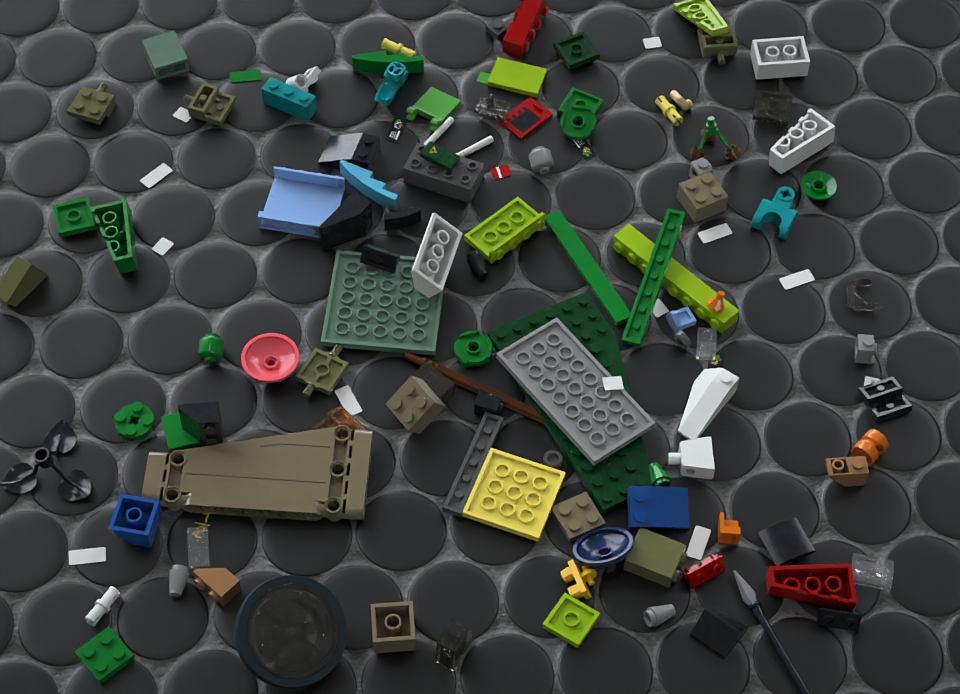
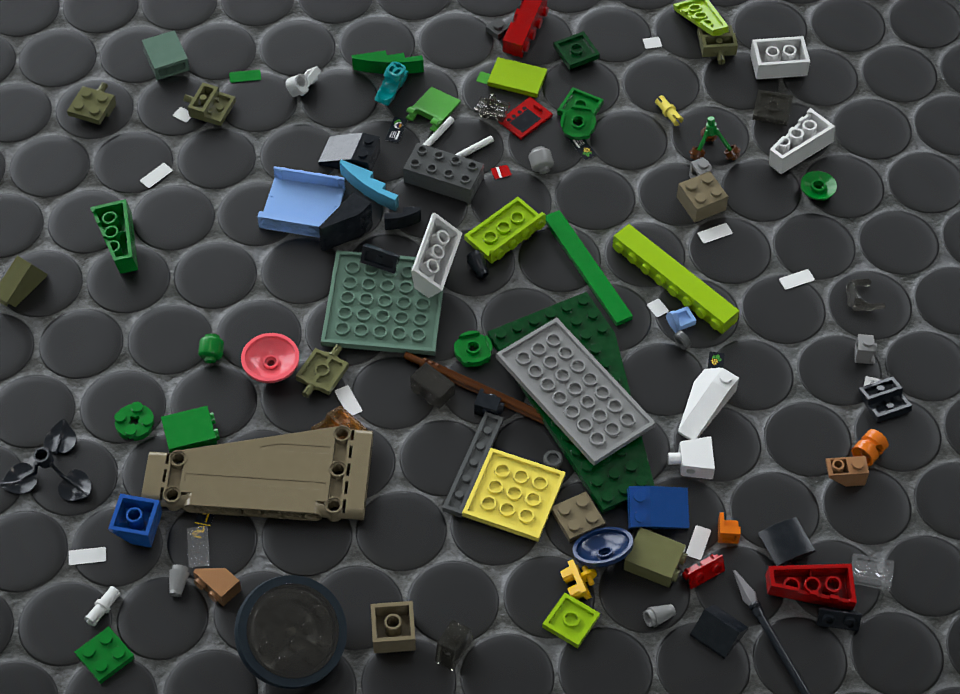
(73, 217): green plate -> none
(162, 246): white sticker -> none
(202, 421): black slope -> none
(289, 99): teal brick -> none
(397, 48): light yellow pin -> none
(415, 404): dark tan brick -> none
(440, 156): dark green tile -> none
(612, 383): white sticker -> none
(653, 277): green plate -> none
(658, 475): green cone -> none
(680, 101): tan arm -> none
(706, 344): clear slope -> none
(716, 303): orange rock -> none
(777, 211): teal piece -> none

